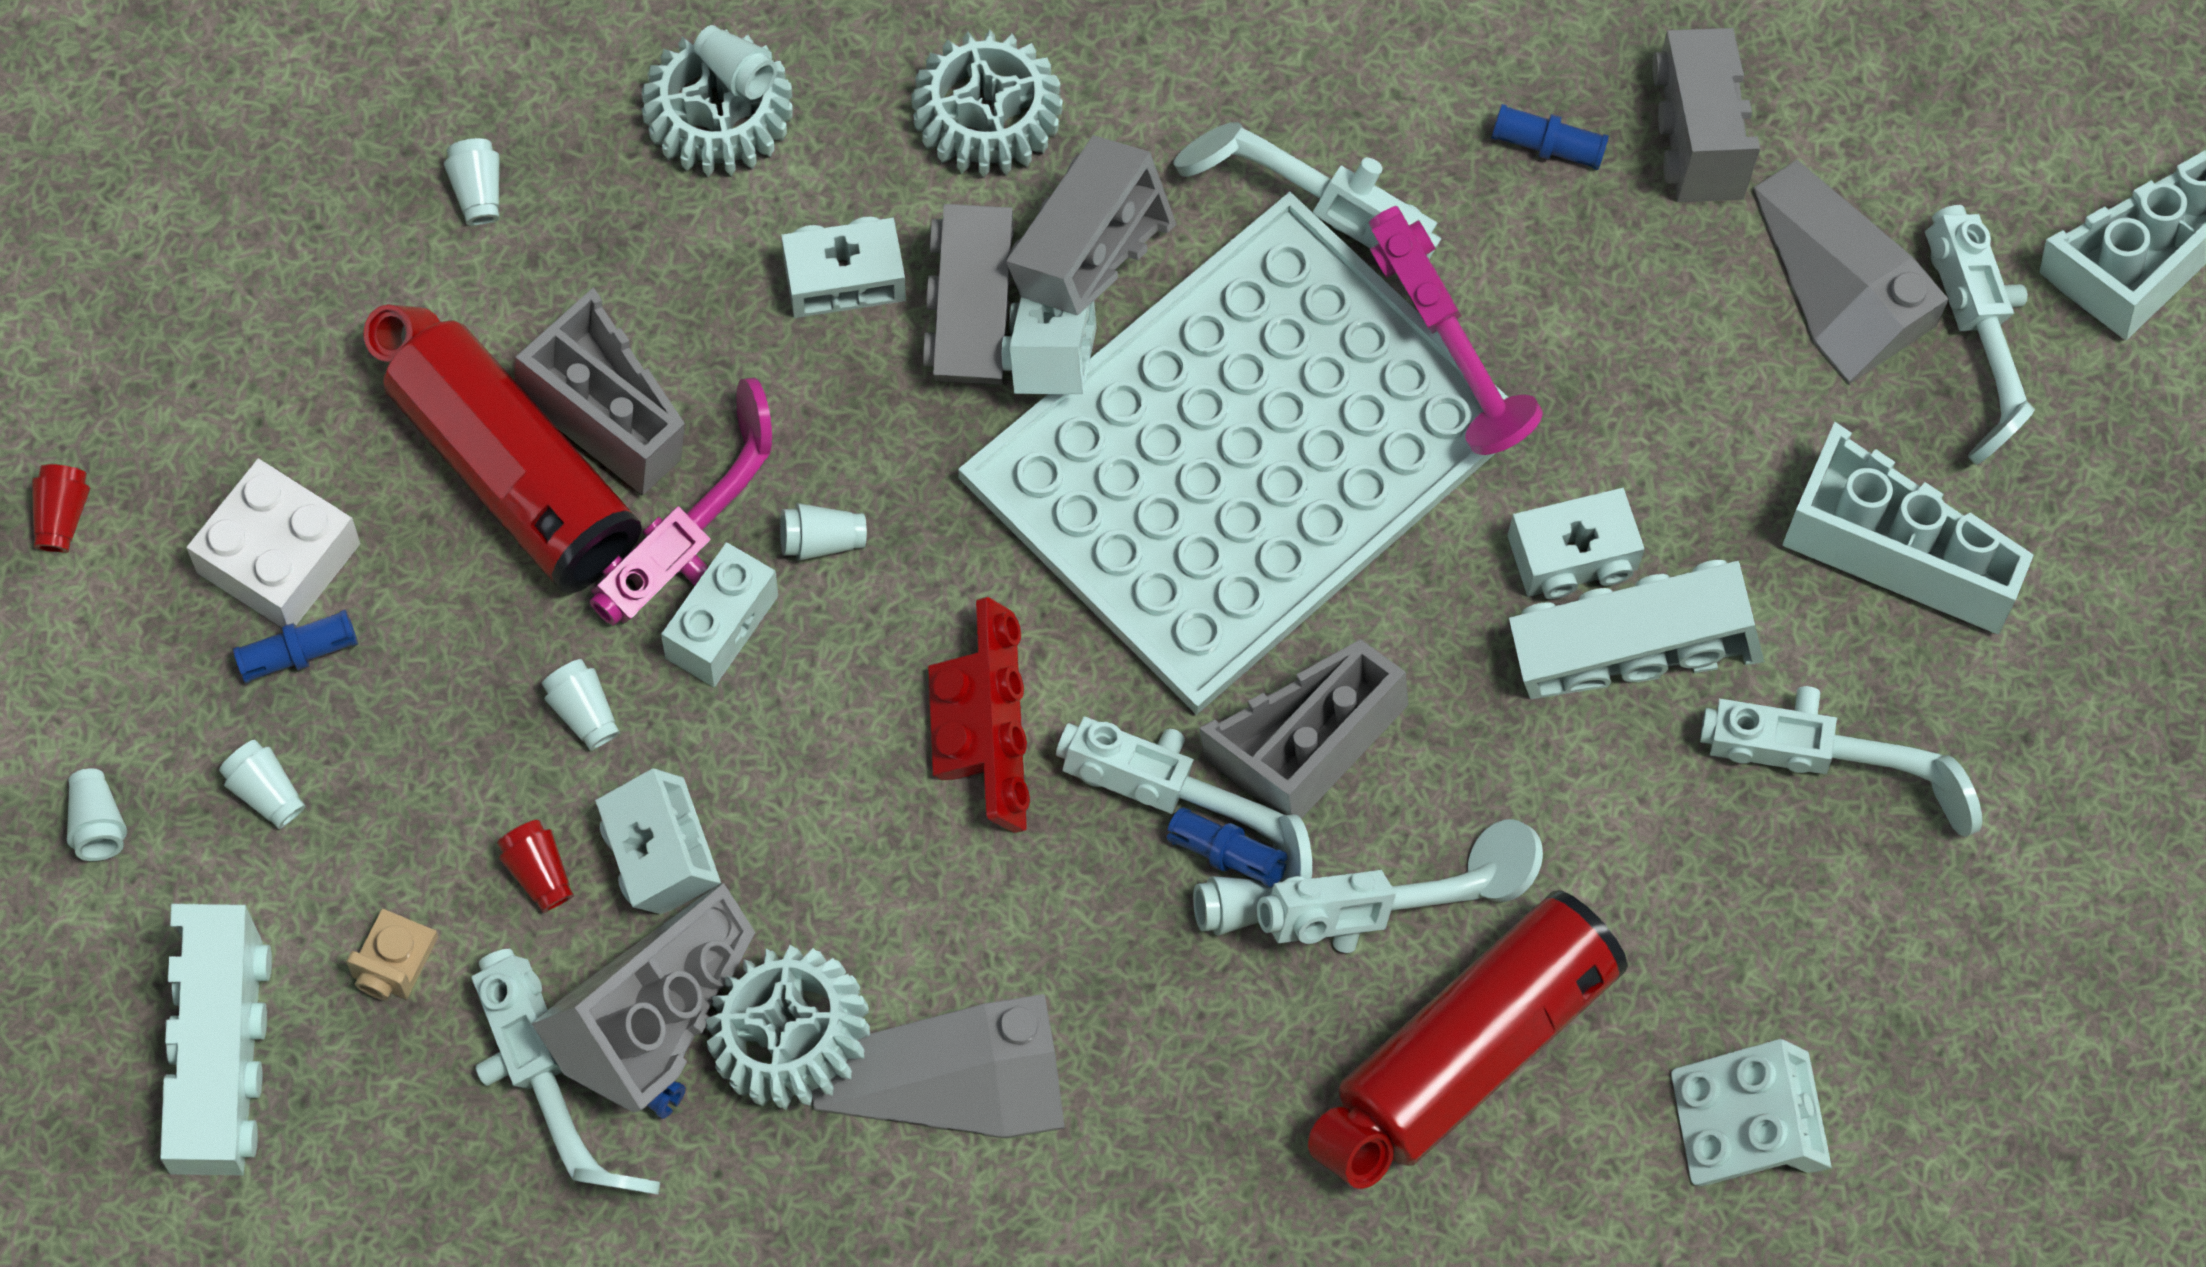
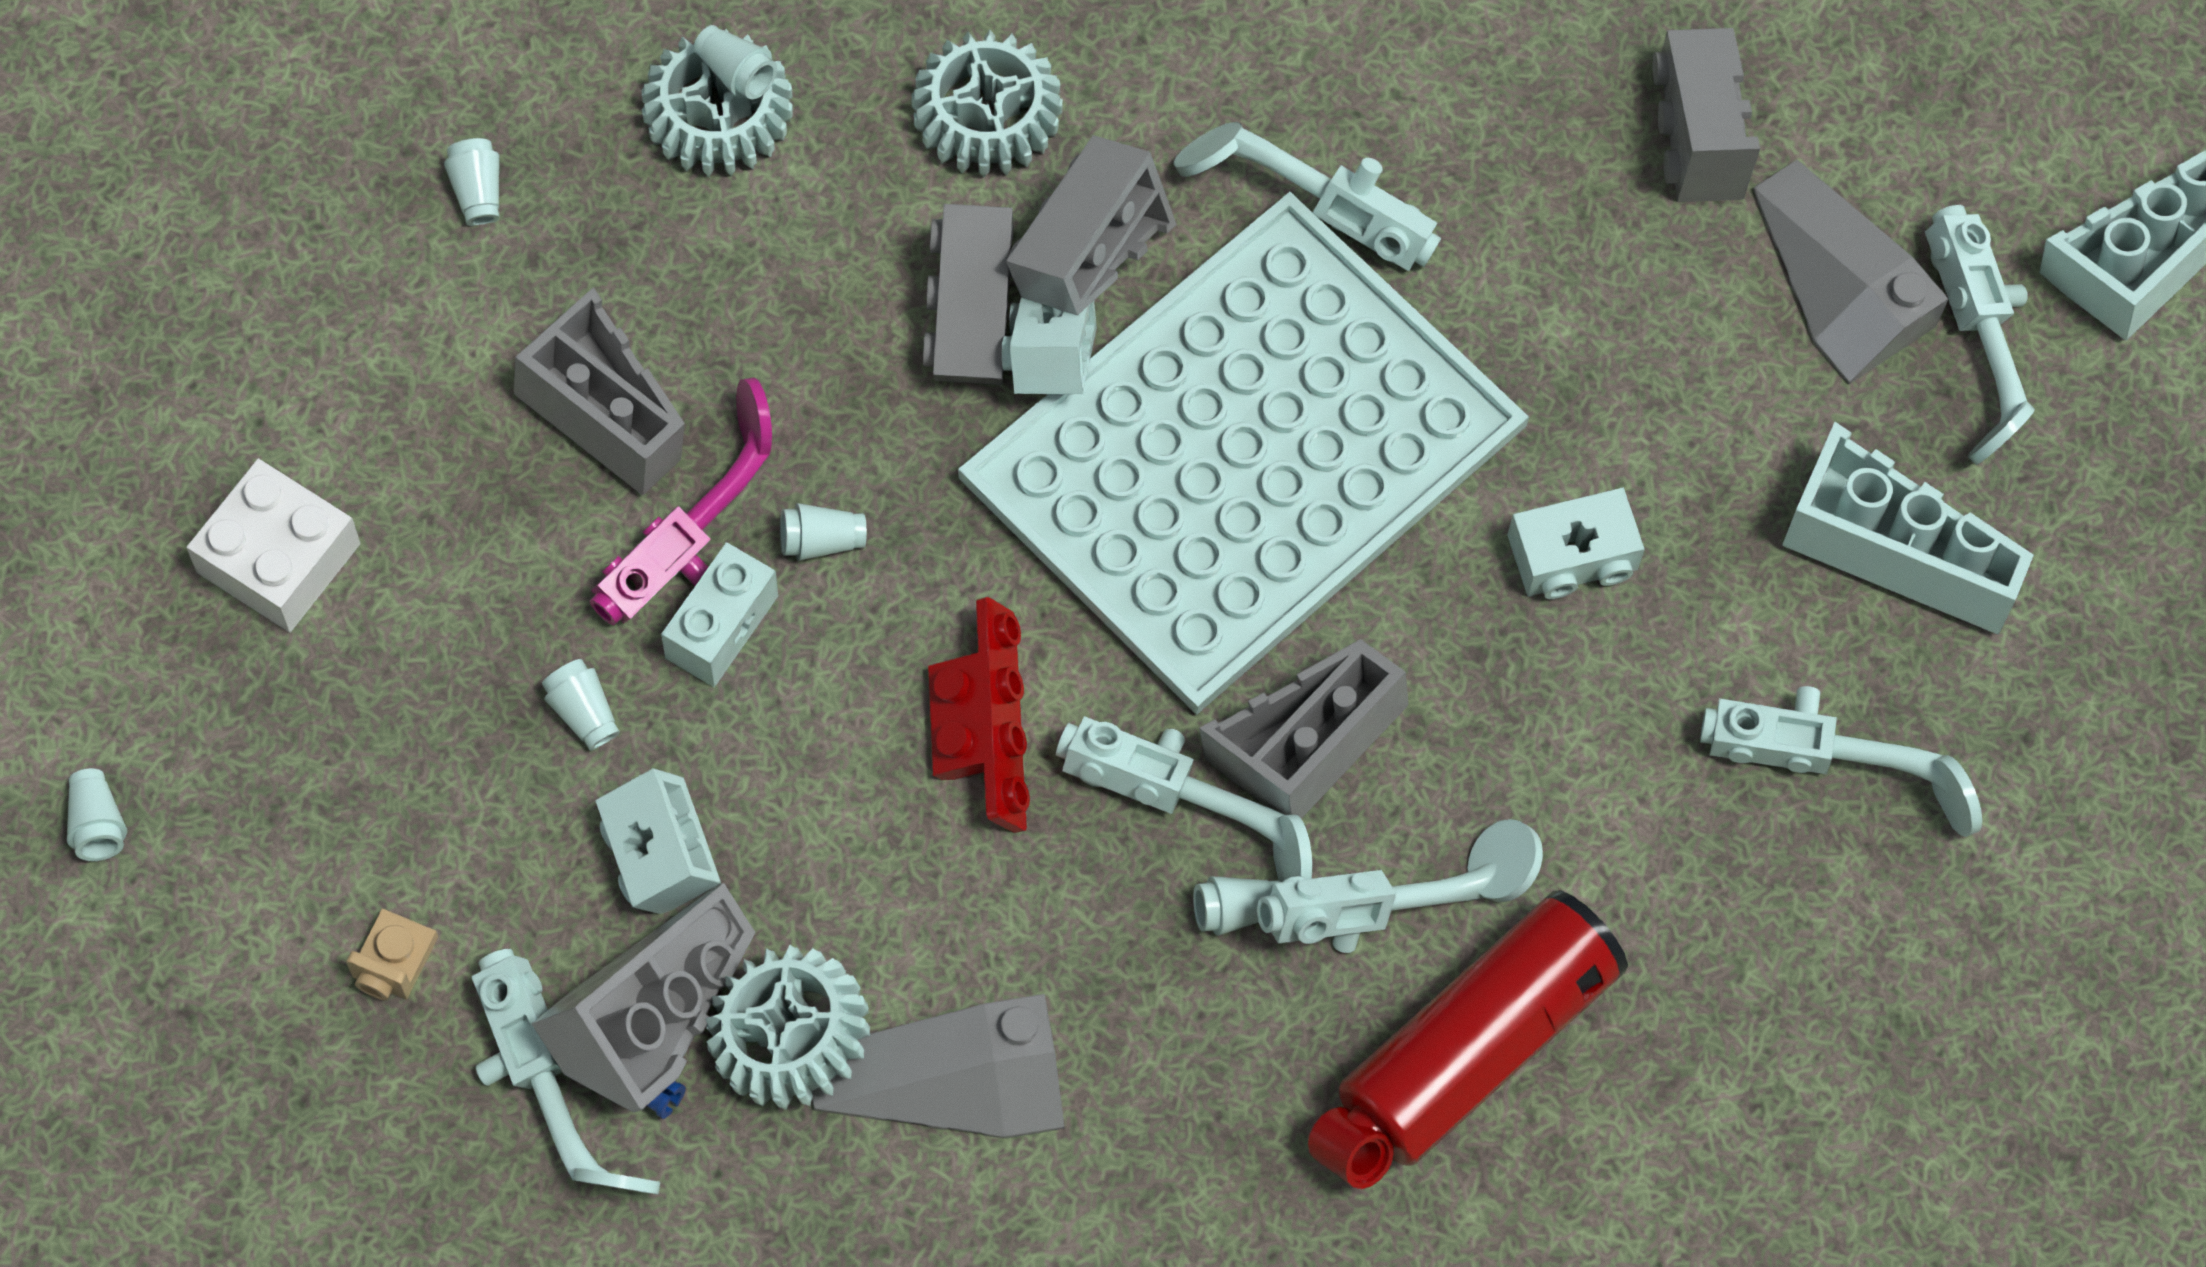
(57, 505): red cone -> none
(213, 1040): light aqua wedge -> none
(261, 782): light aqua cone -> none
(295, 646): blue pin -> none
(501, 445): red piece -> none
(536, 864): red cone -> none
(869, 279): light aqua brick -> none
(1227, 847): blue pin -> none
(1404, 251): dark pink piece -> none
(1550, 137): blue pin -> none
(1637, 631): light aqua wedge -> none
(1750, 1113): light aqua bracket -> none

